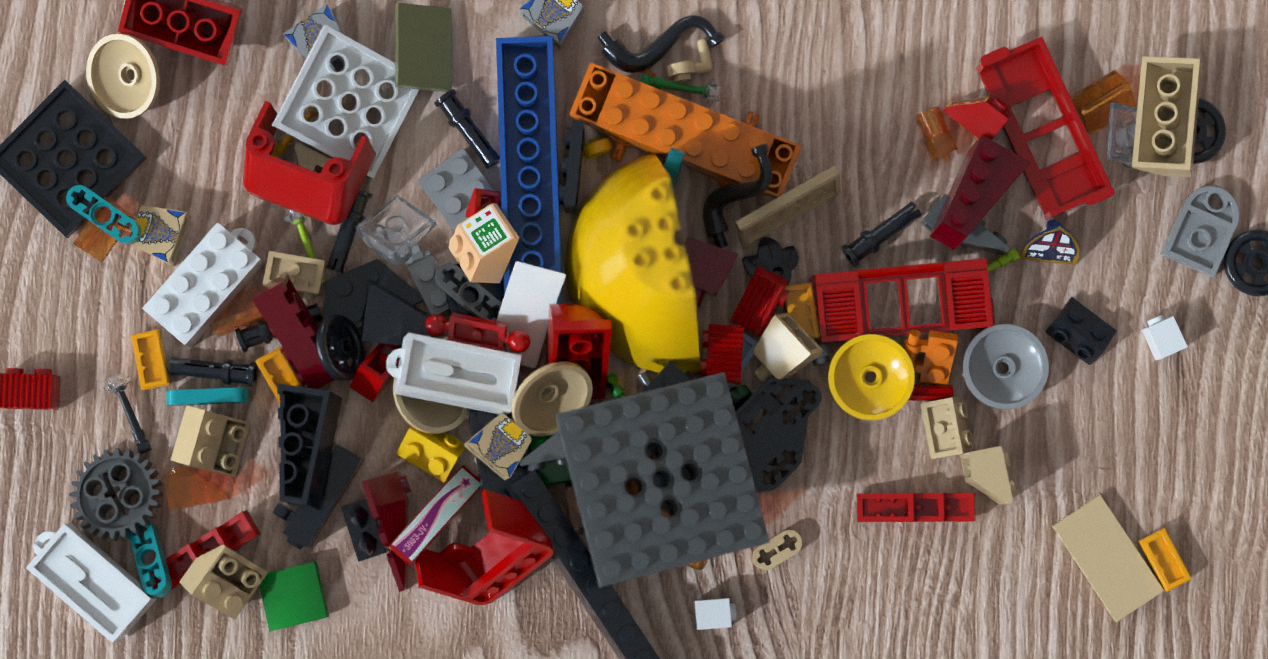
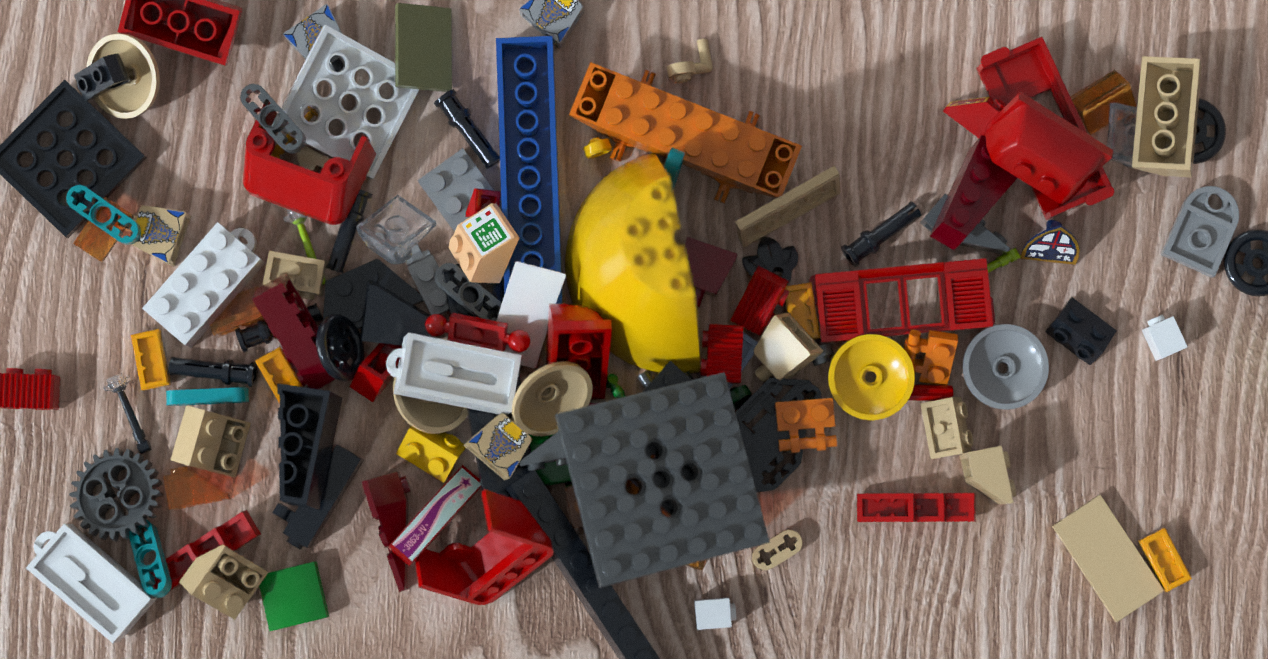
(101, 76): none -> black plate
(265, 98): none -> dark grey beam
(363, 530): black tile -> none
(572, 166): black plate -> none
(630, 62): black animal -> none
(710, 92): green piece -> none
(716, 201): black animal -> none
(802, 415): none -> orange plate
(936, 134): clear orange piece -> none
(1044, 148): none -> red windscreen

